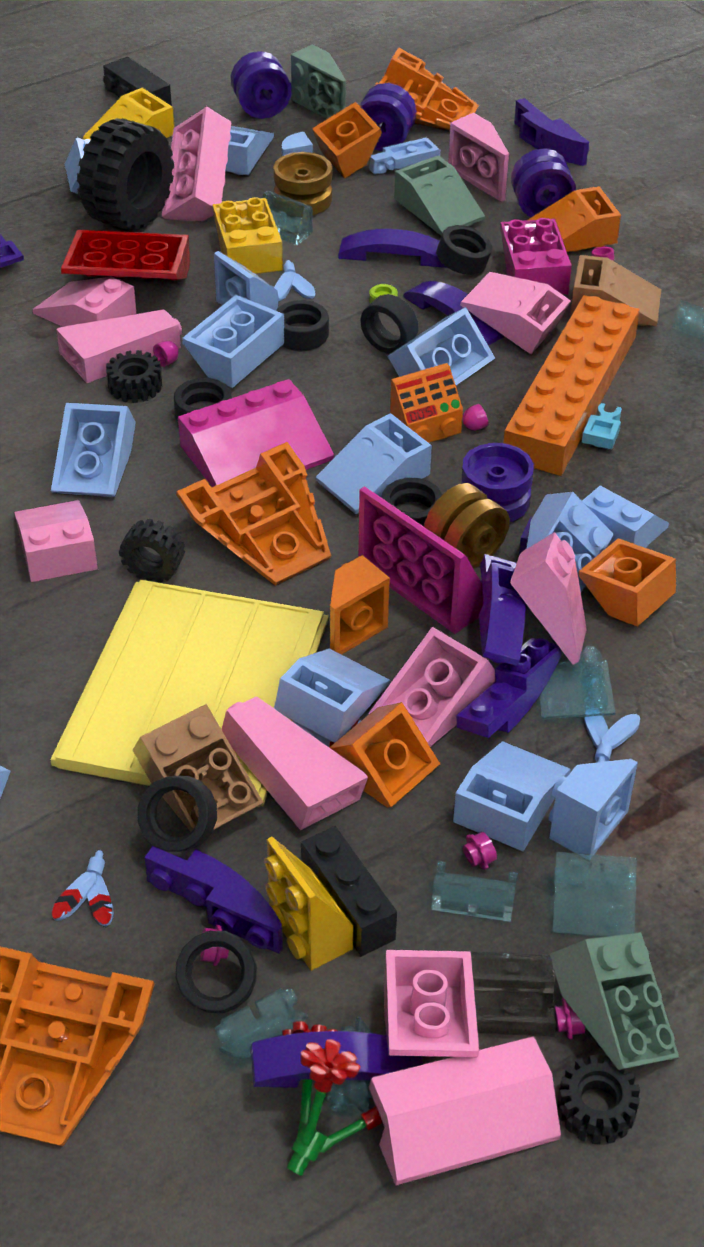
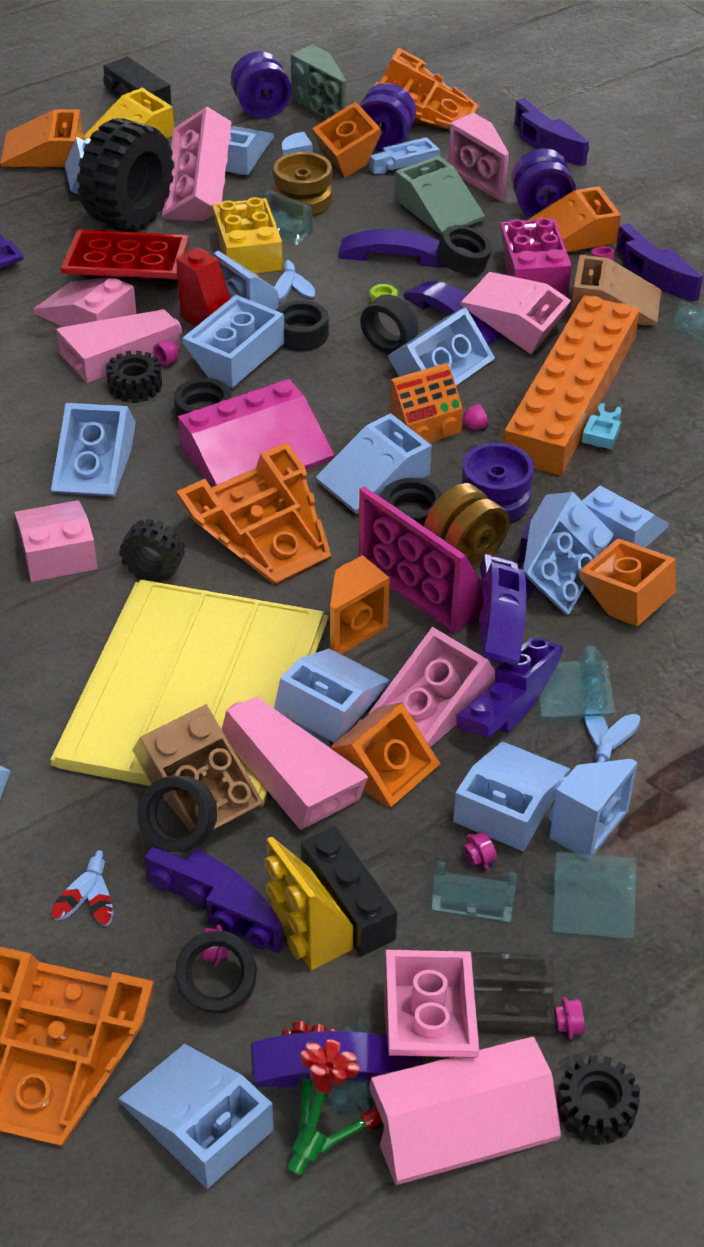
(43, 140): none -> orange slope
(200, 286): none -> red slope
(200, 1112): none -> light blue slope
(242, 1028): clear light blue hinge -> none
(551, 589): bright pink slope -> none
(617, 998): sand green slope -> none
(660, 268): none -> dark purple slope

